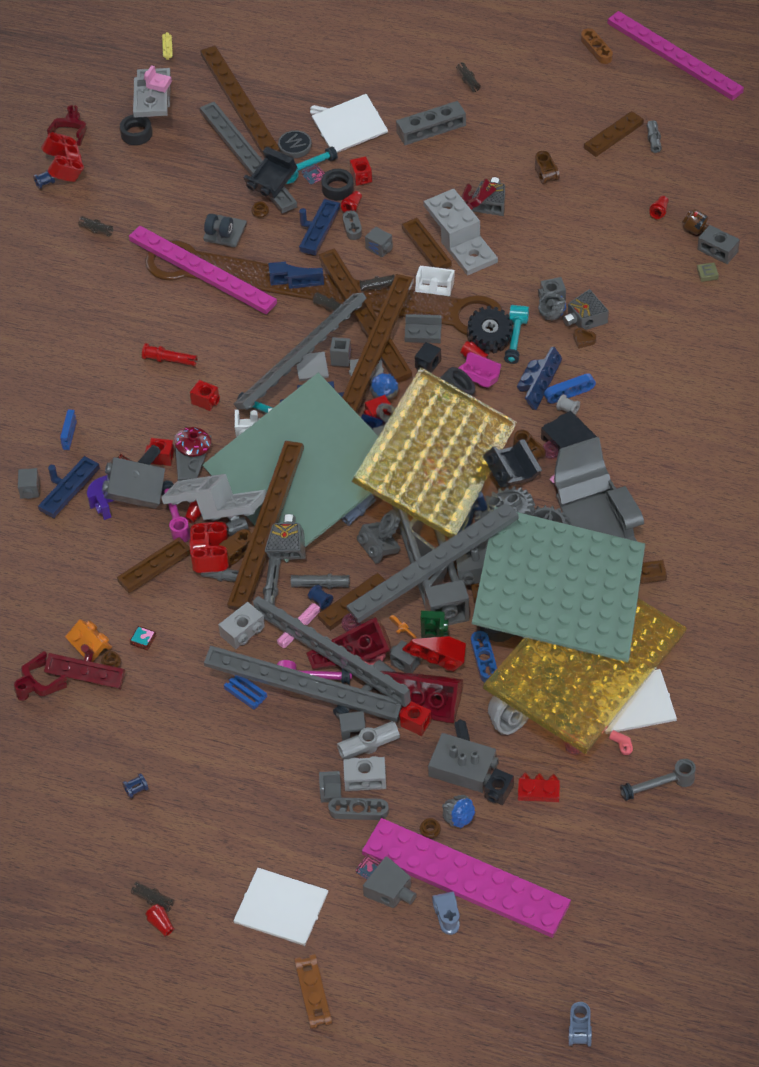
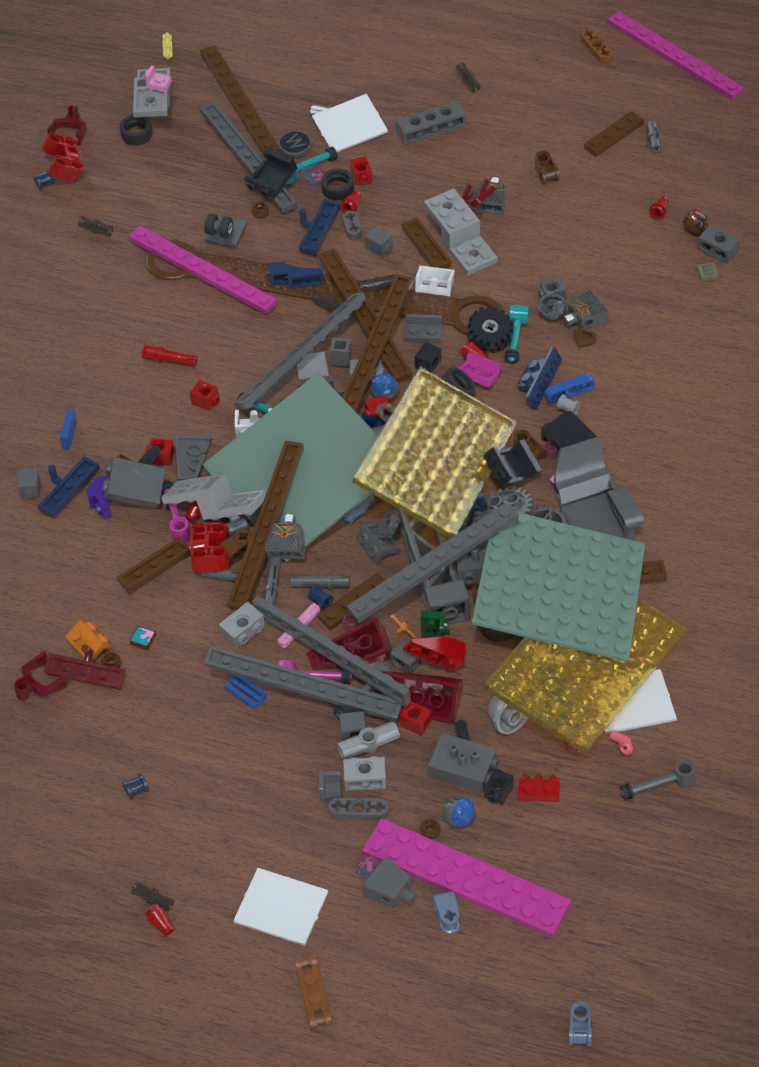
(192, 441): dark red dish -> none
(486, 649): blue beam -> none

